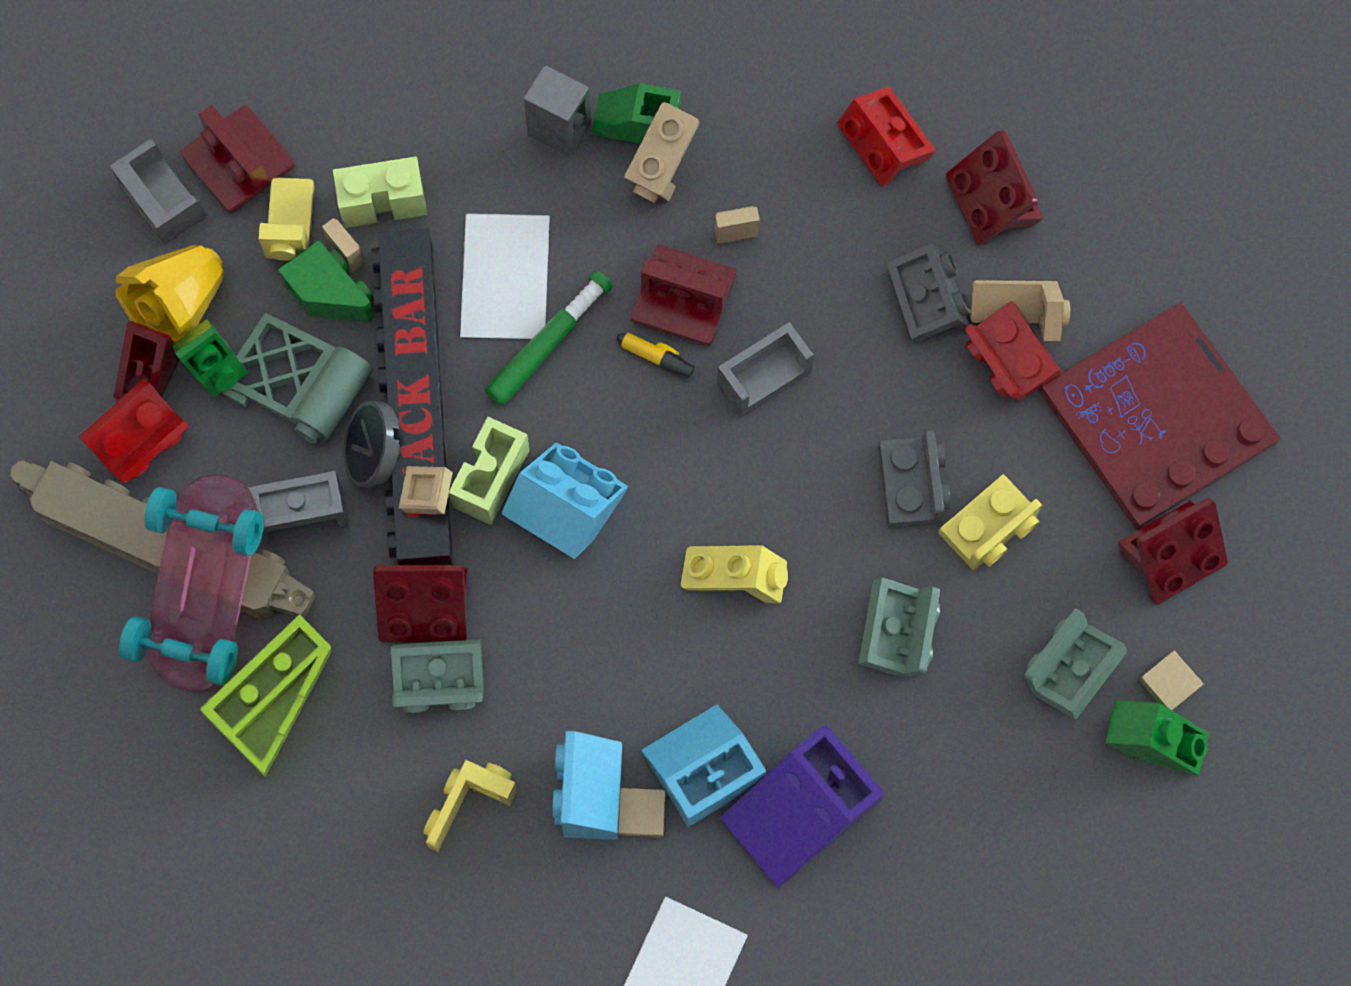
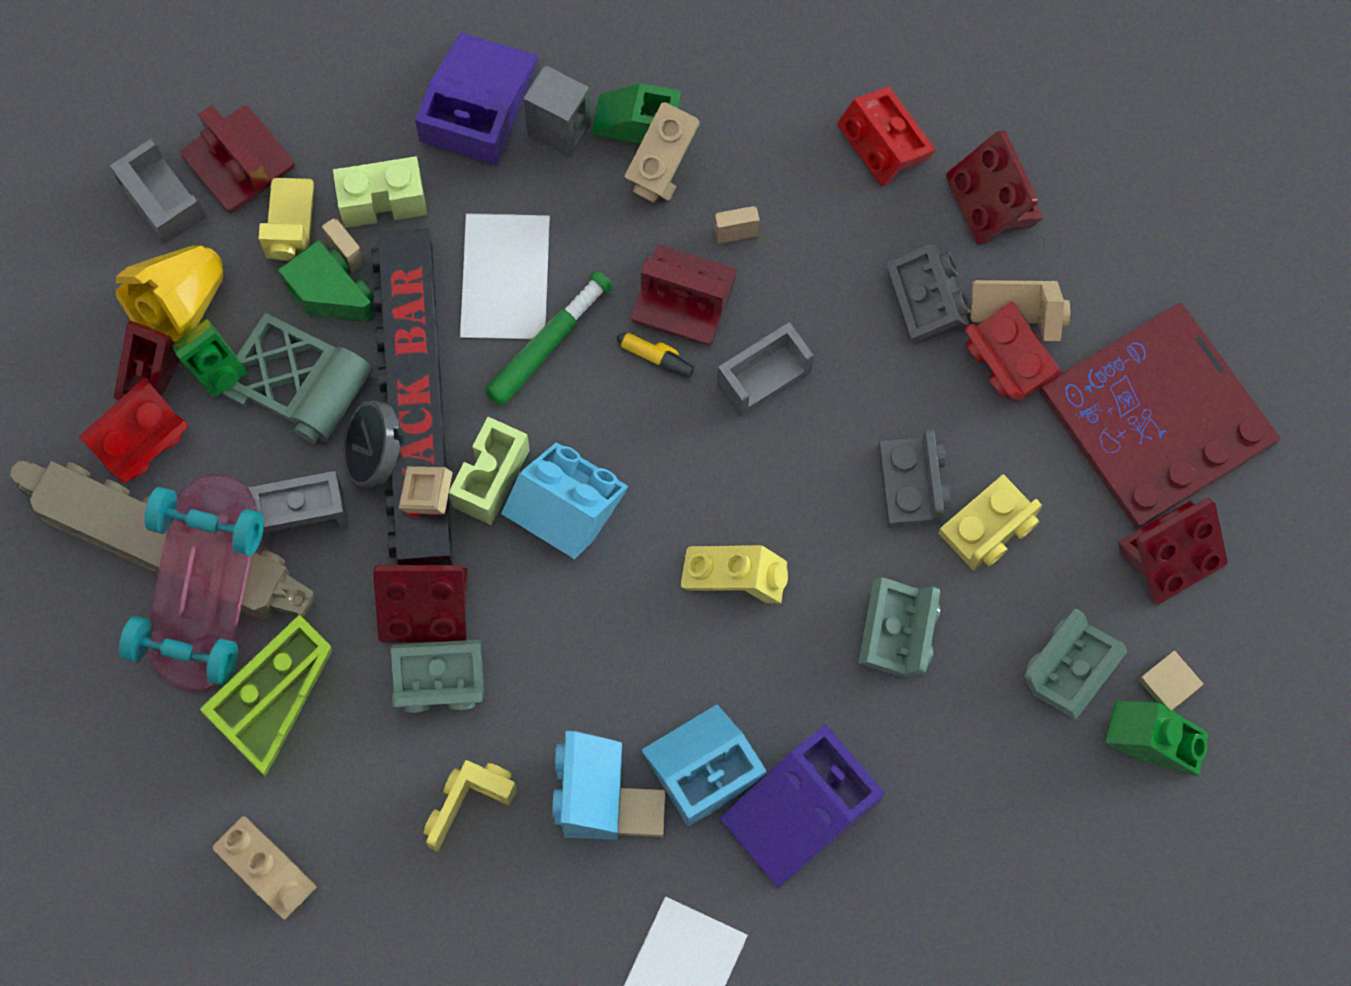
(264, 867): none -> tan bracket
(475, 98): none -> dark purple slope

